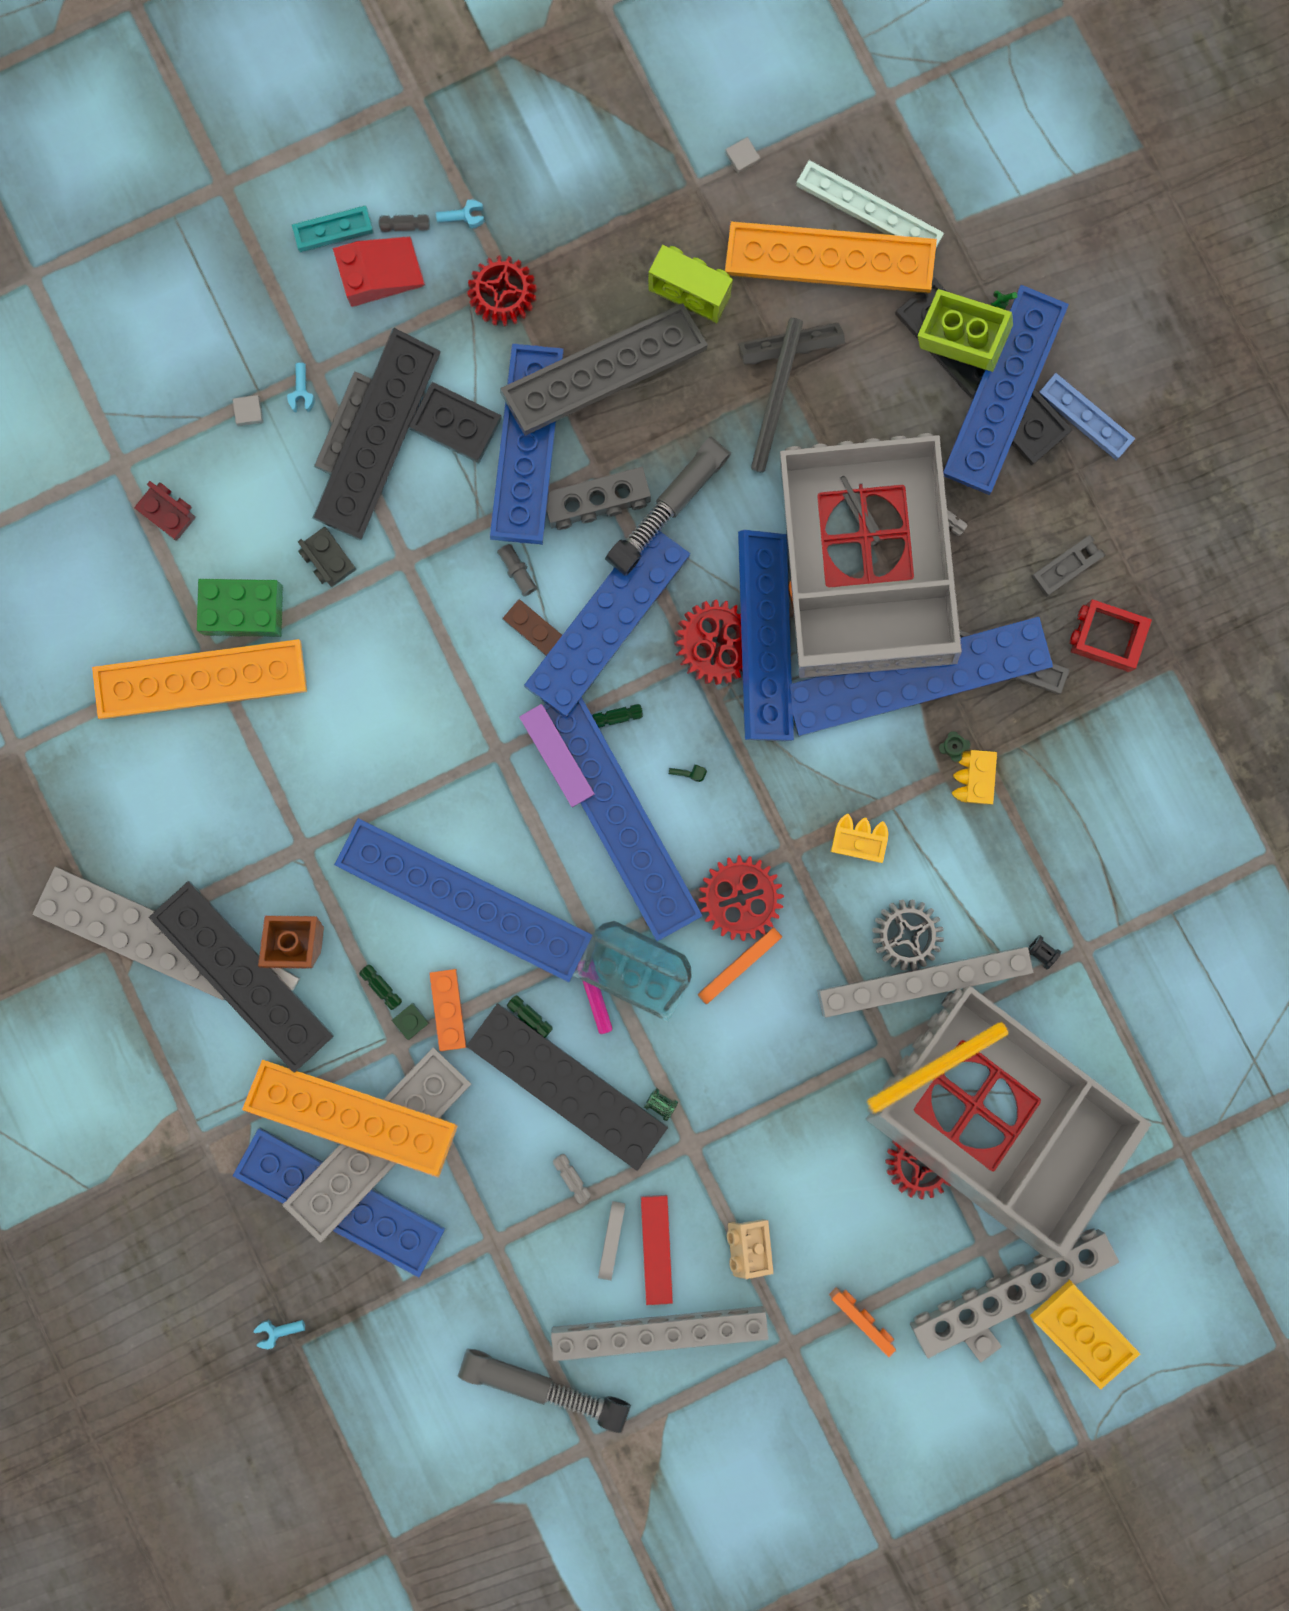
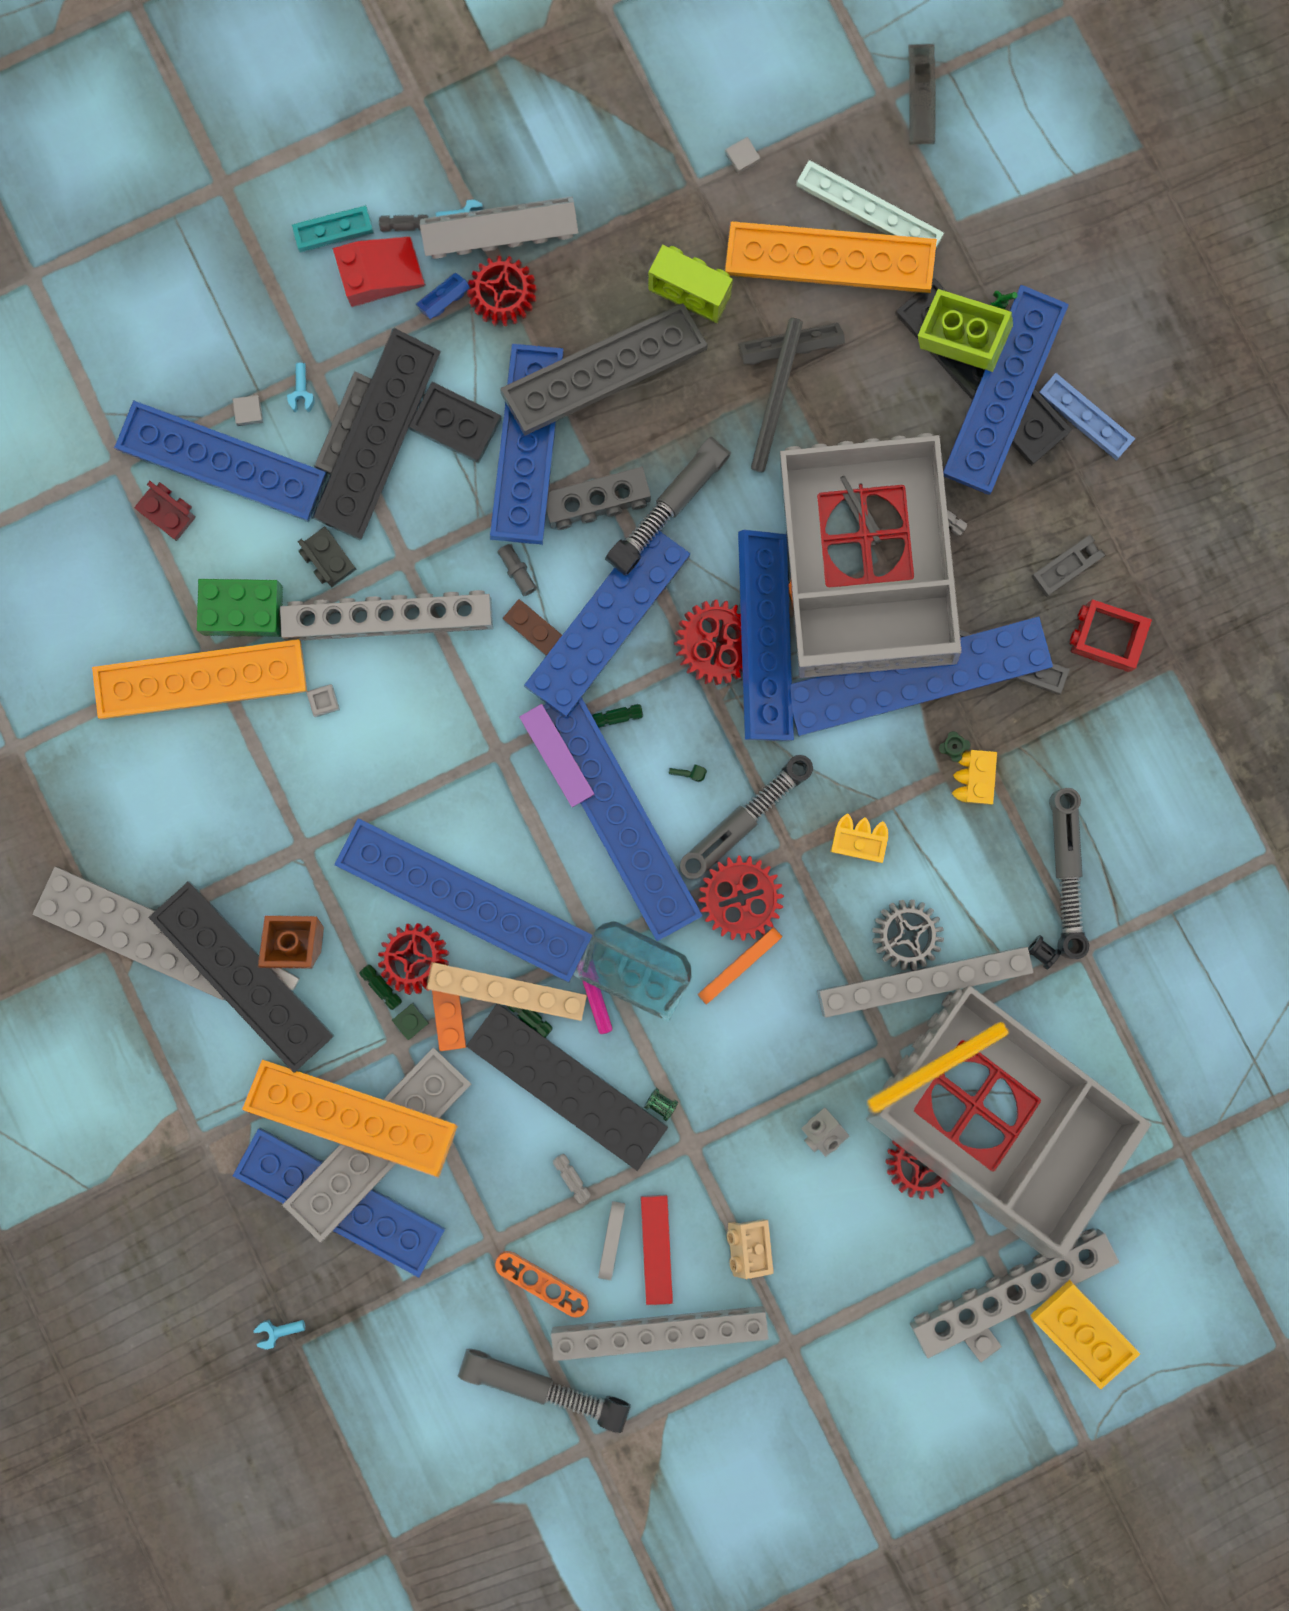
(221, 461): none -> blue plate
(294, 614): none -> light grey brick
(323, 700): none -> light grey tile
(414, 947): none -> red gear
(439, 298): none -> blue plate
(498, 227): none -> light grey brick
(506, 991): none -> tan plate
(539, 1288): none -> orange beam
(744, 819): none -> piece
(824, 1133): none -> light grey brick
(864, 1321): orange plate -> none
(921, 94): none -> clear smoke slope
(1069, 869): none -> piece

